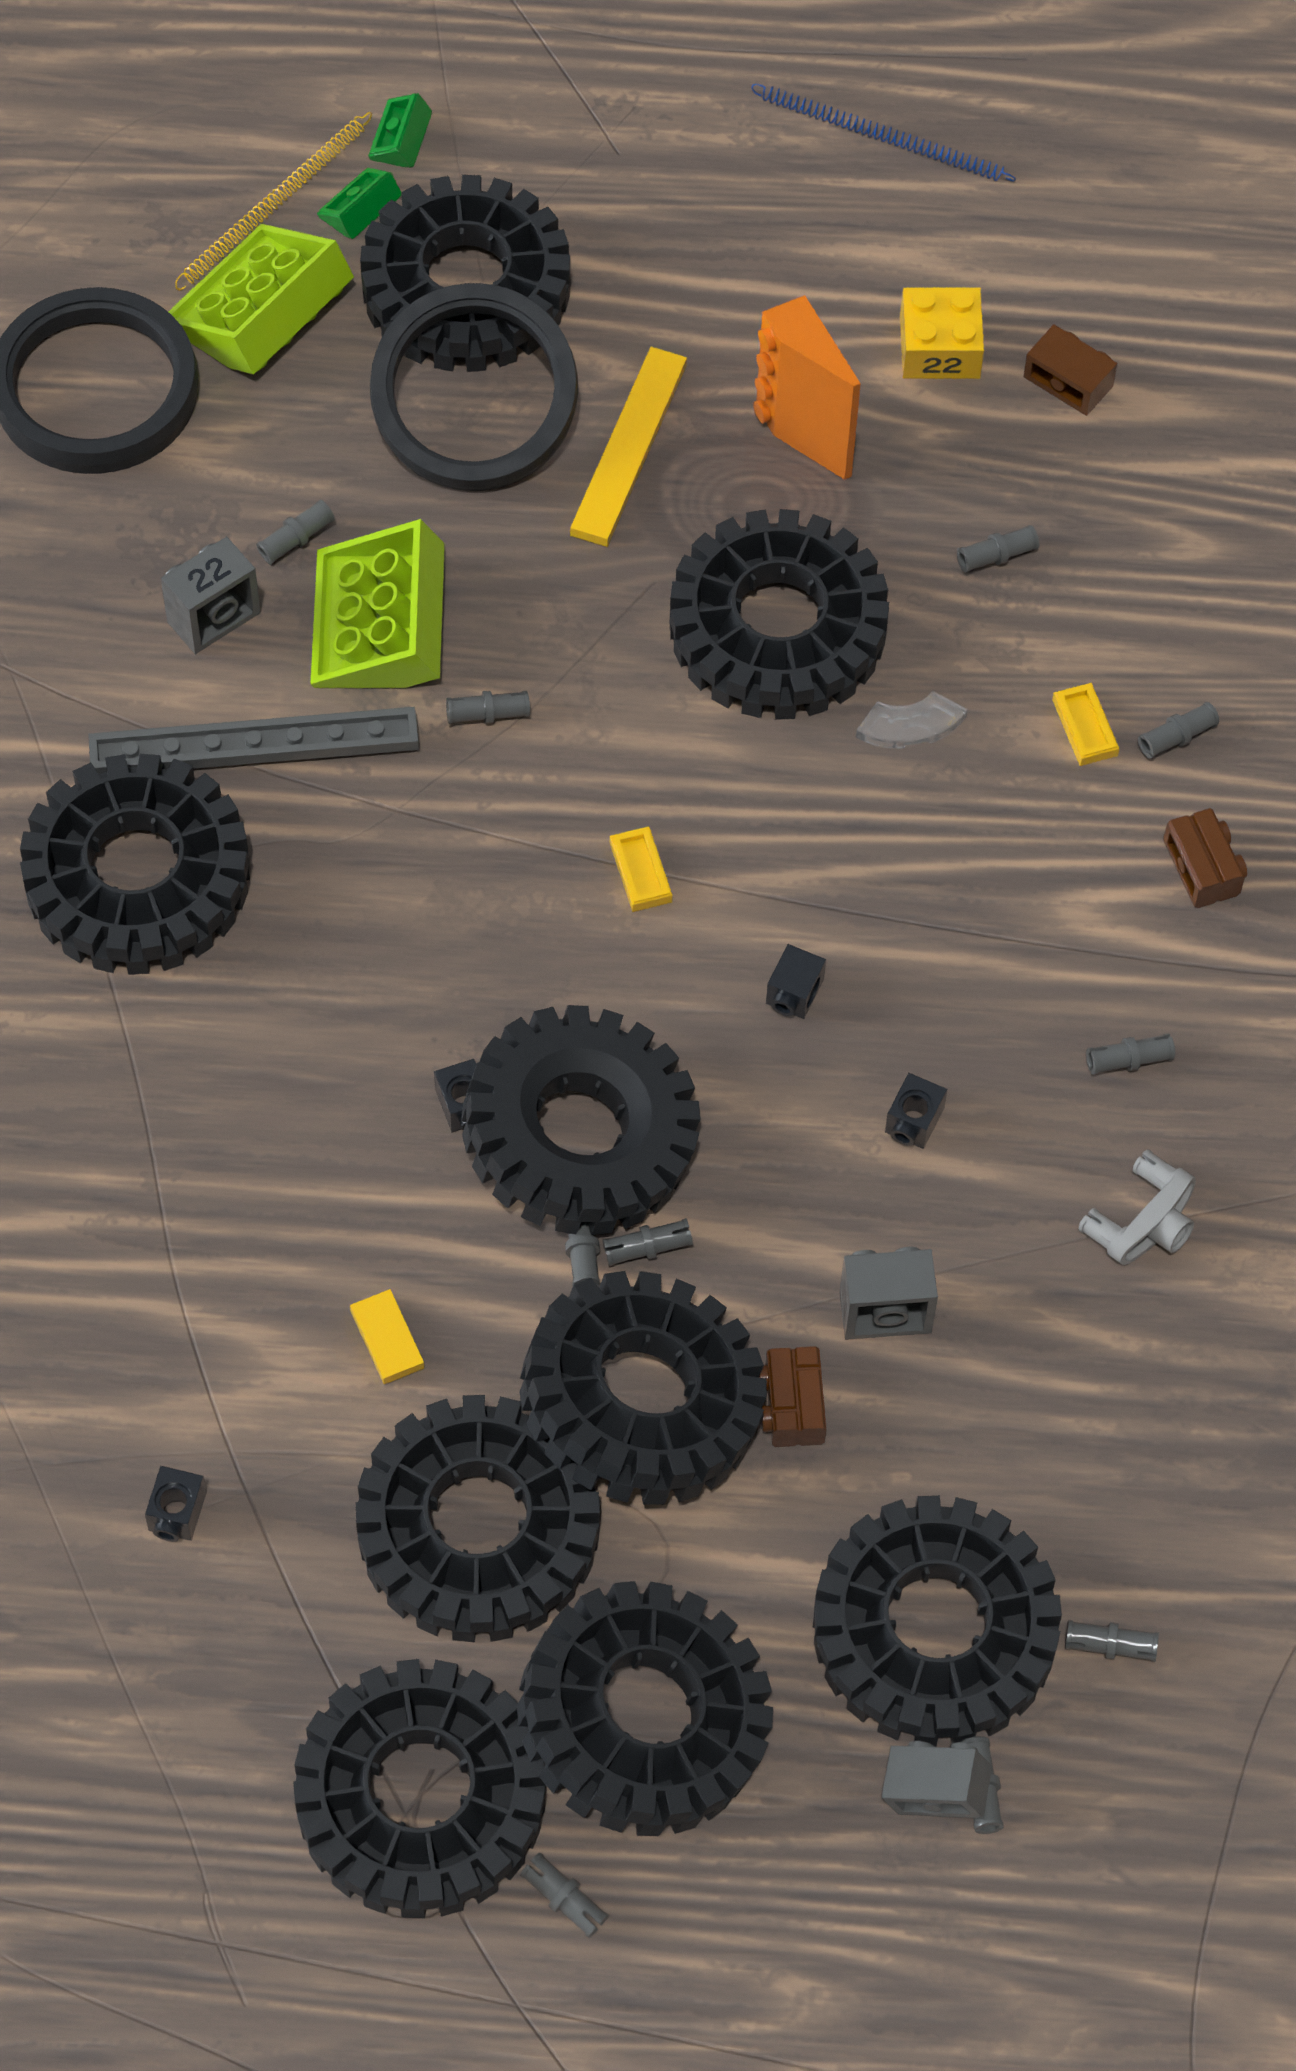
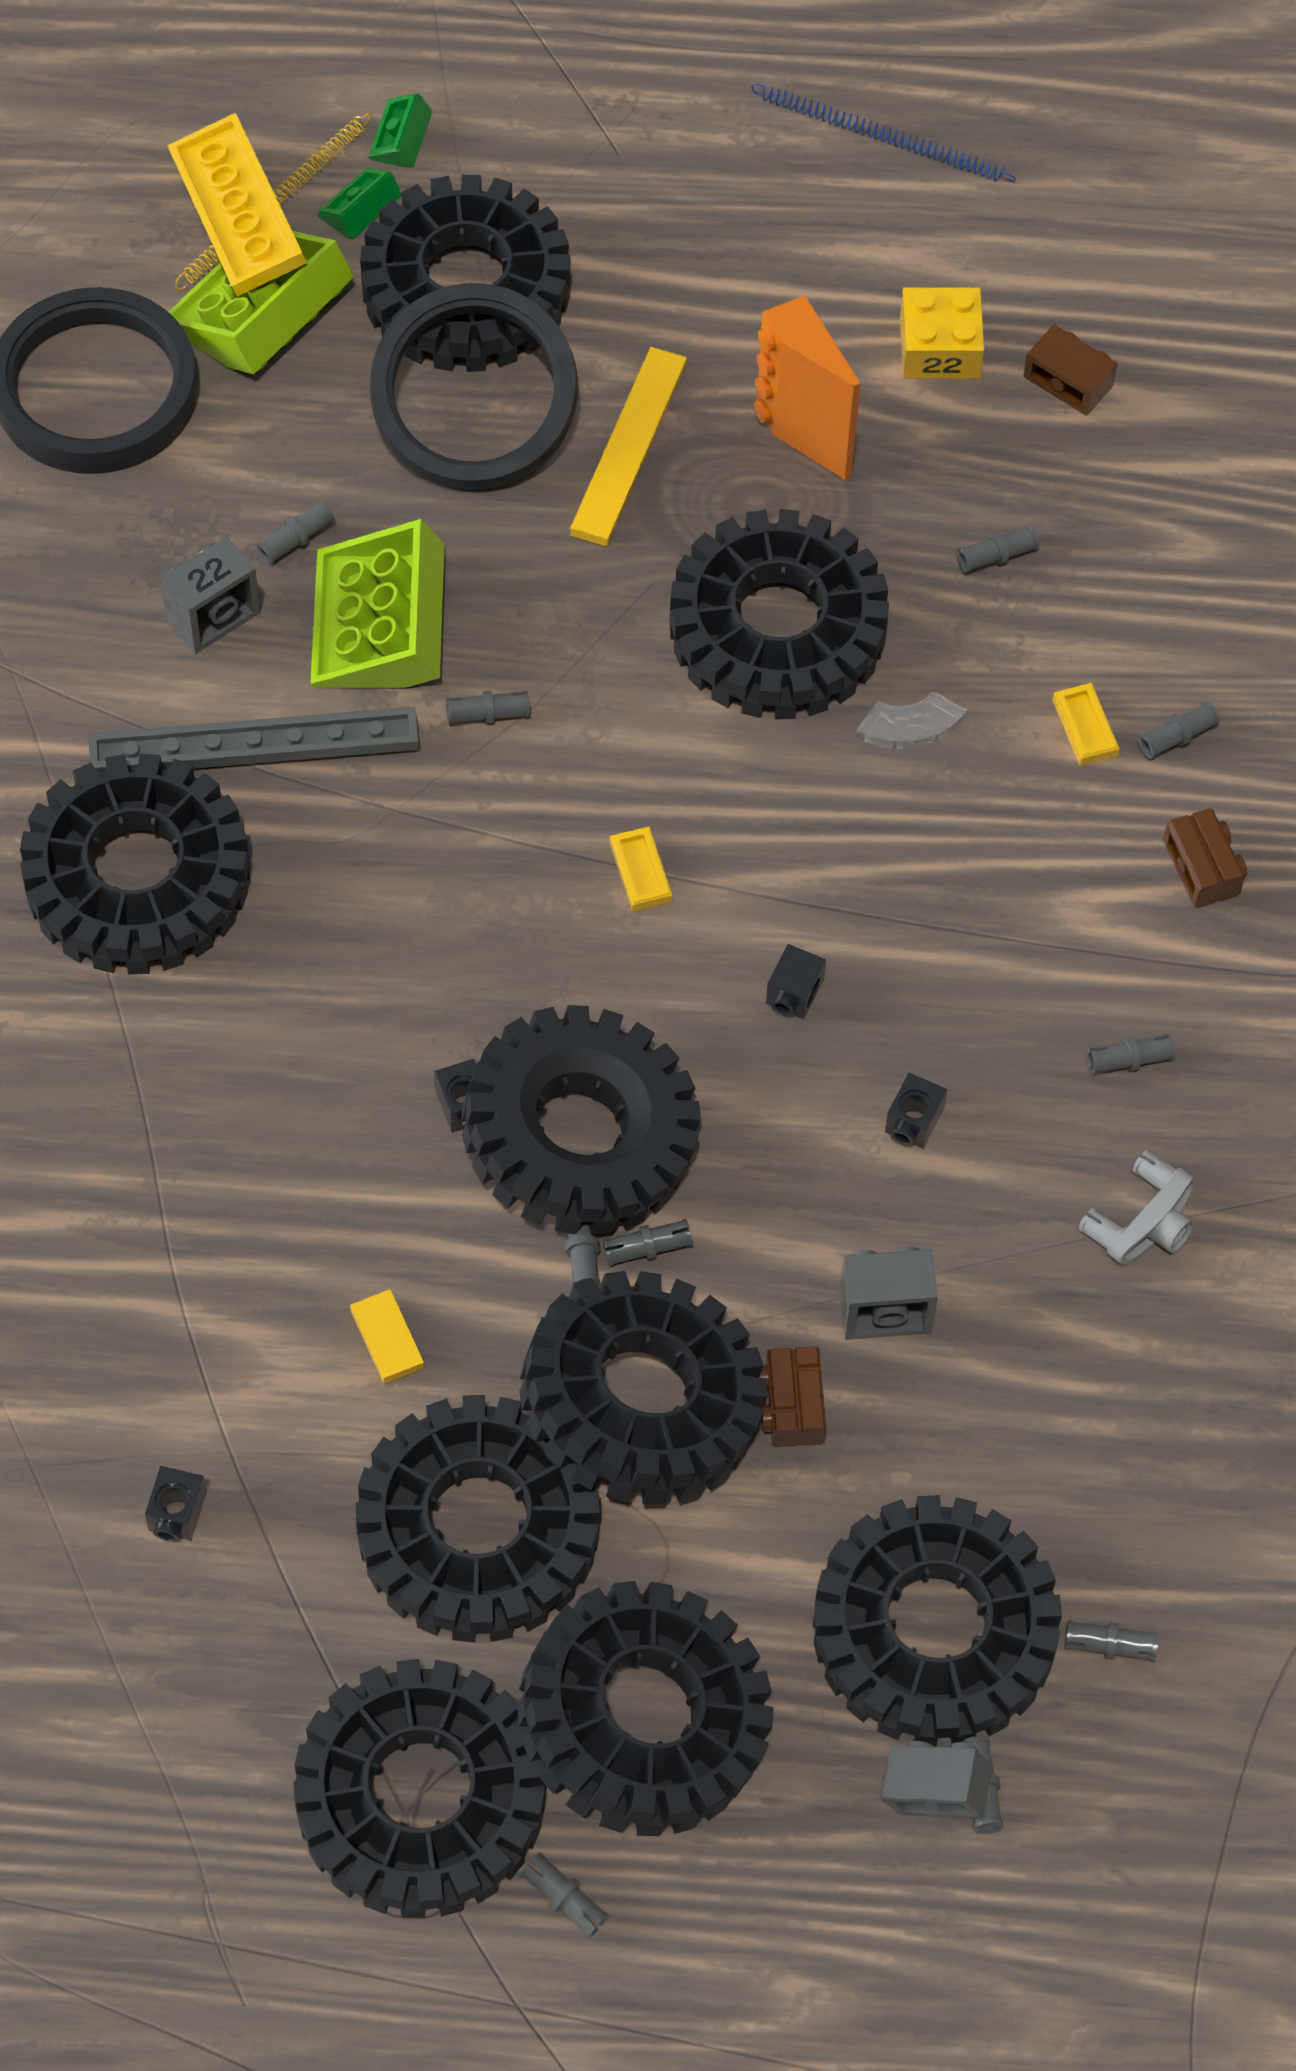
(236, 205): none -> yellow plate

